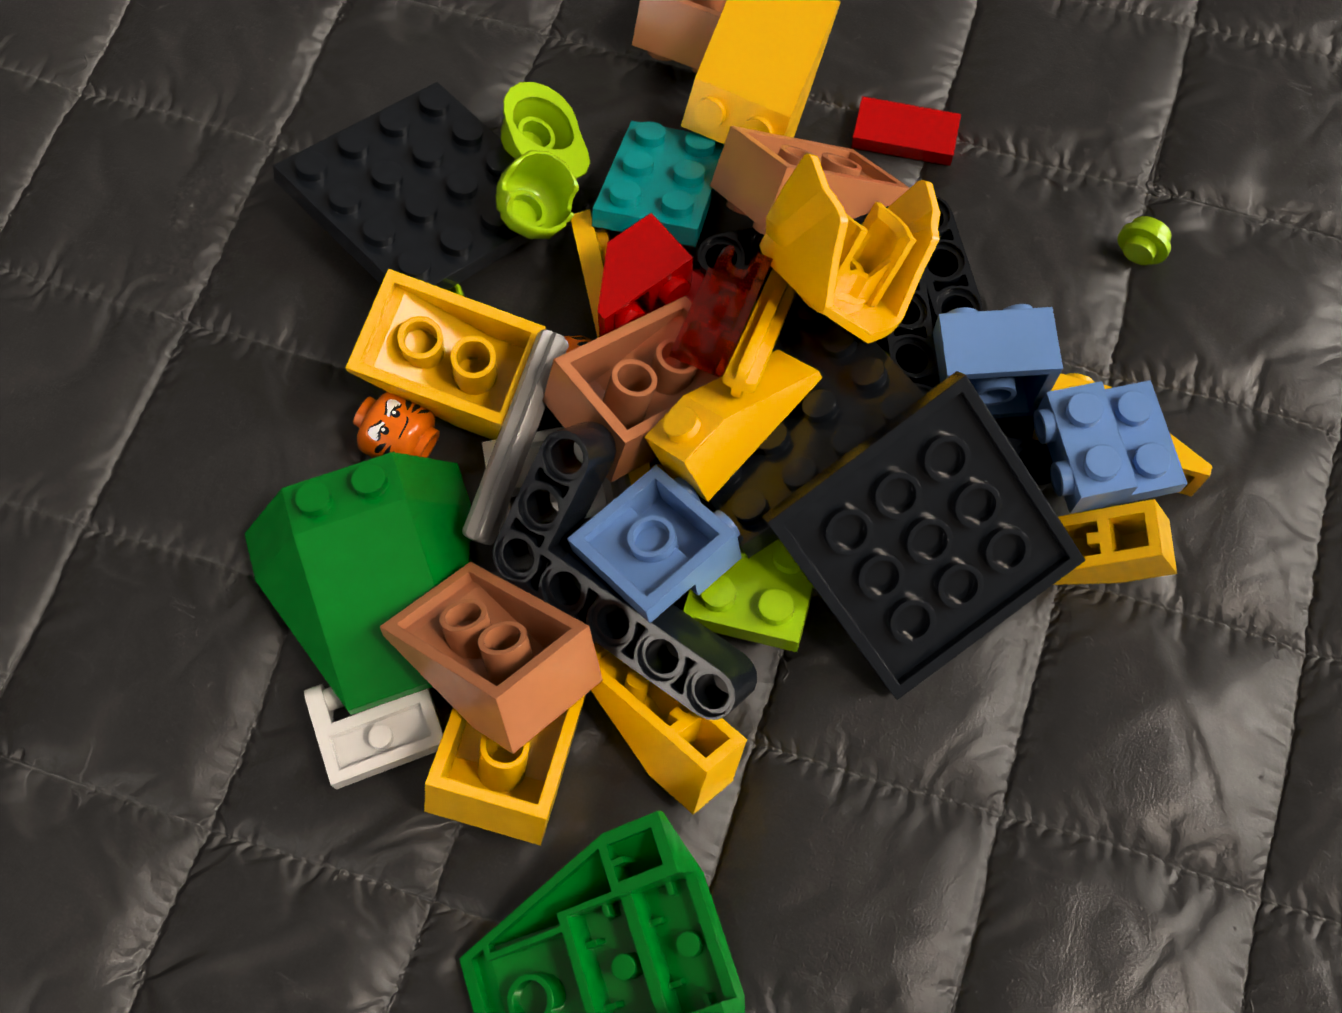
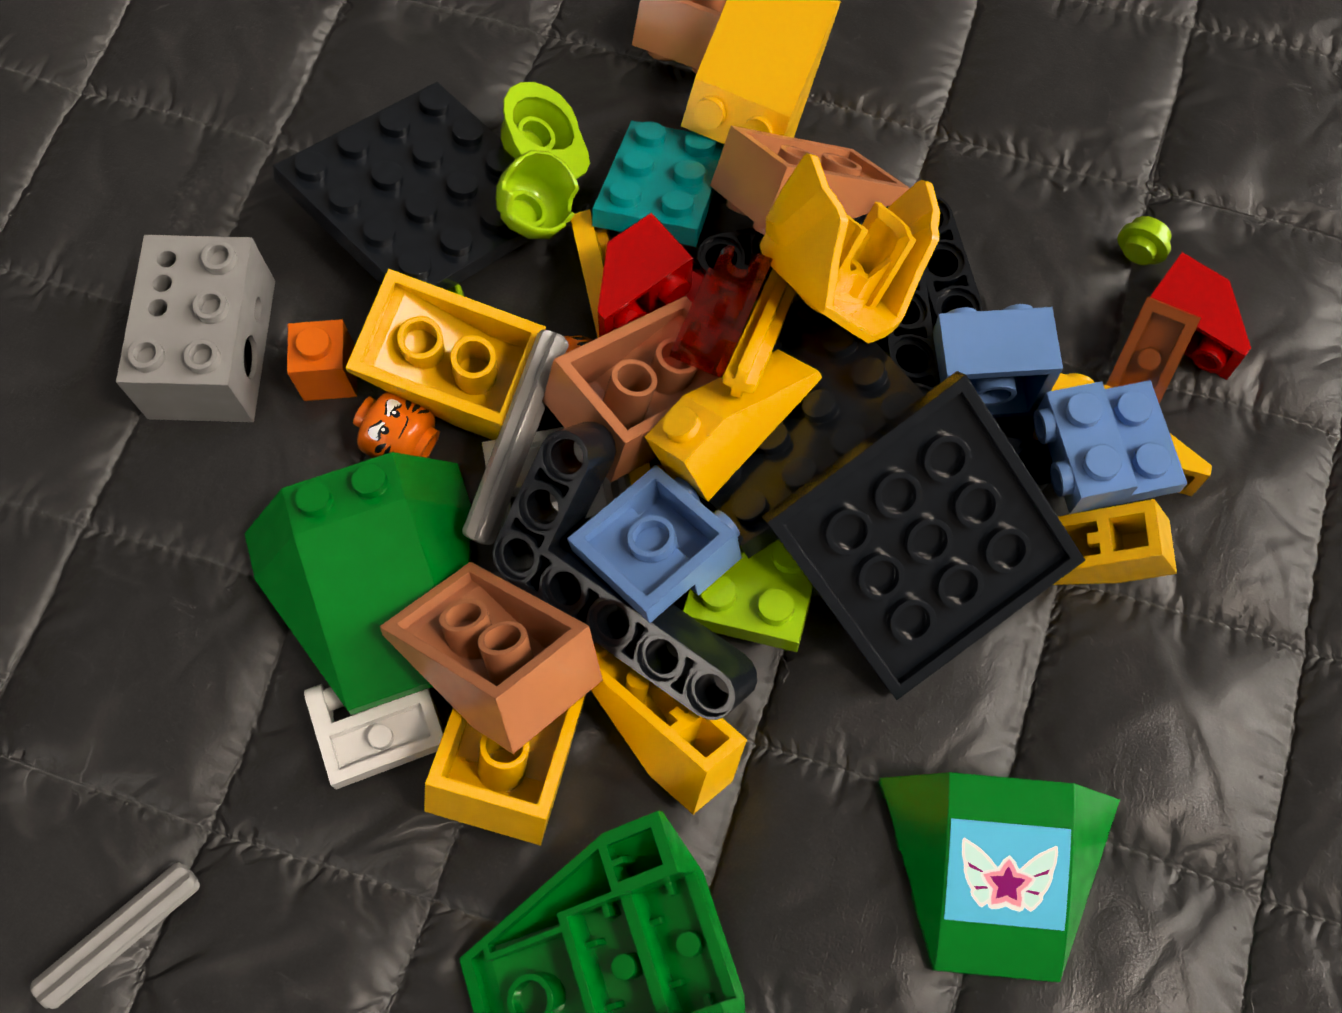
(114, 936): none -> light grey axle
(190, 327): none -> light grey piece
(318, 360): none -> orange brick
(906, 130): red tile -> none
(998, 867): none -> green wedge
(1154, 346): none -> dark orange plate
(1220, 335): none -> red slope

